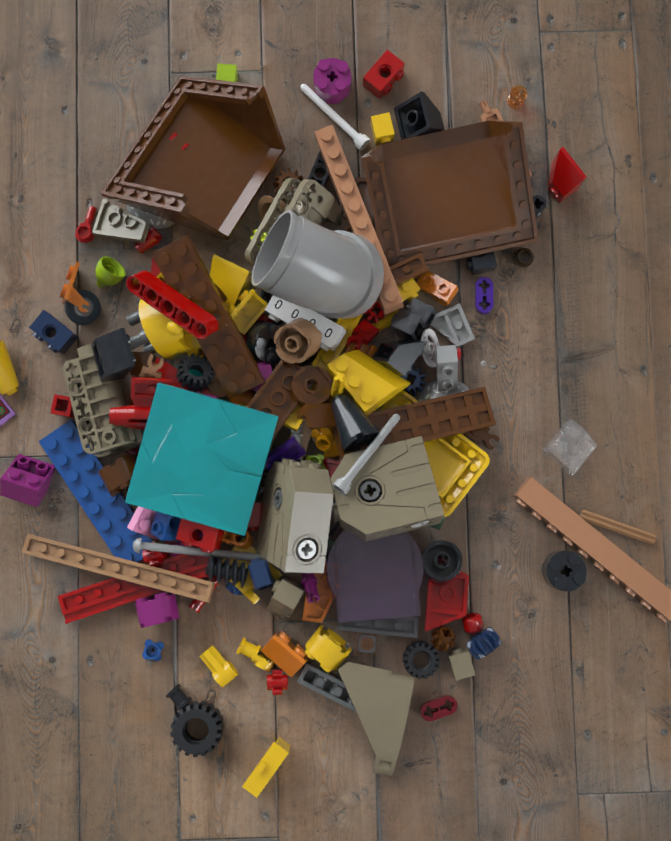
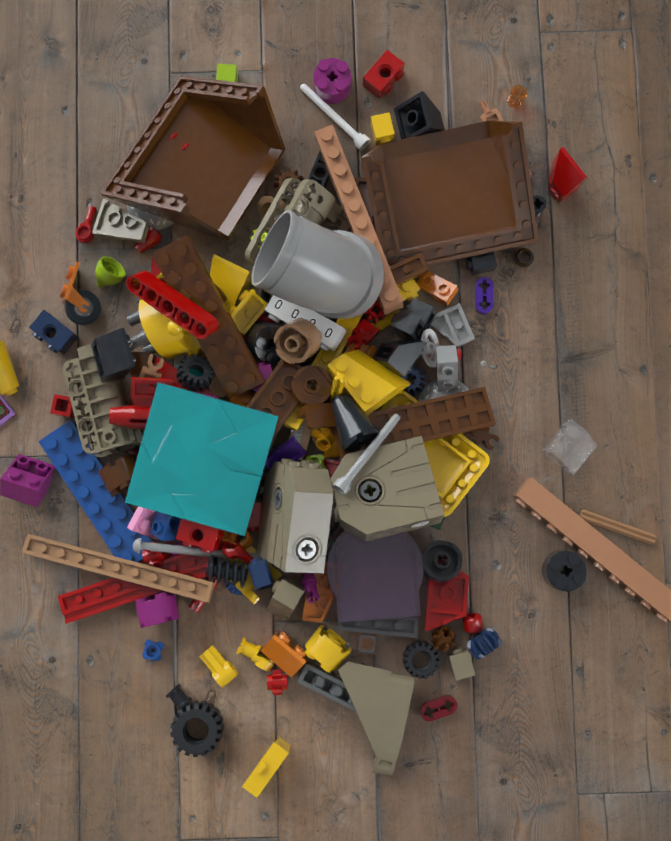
(236, 551): none -> red animal

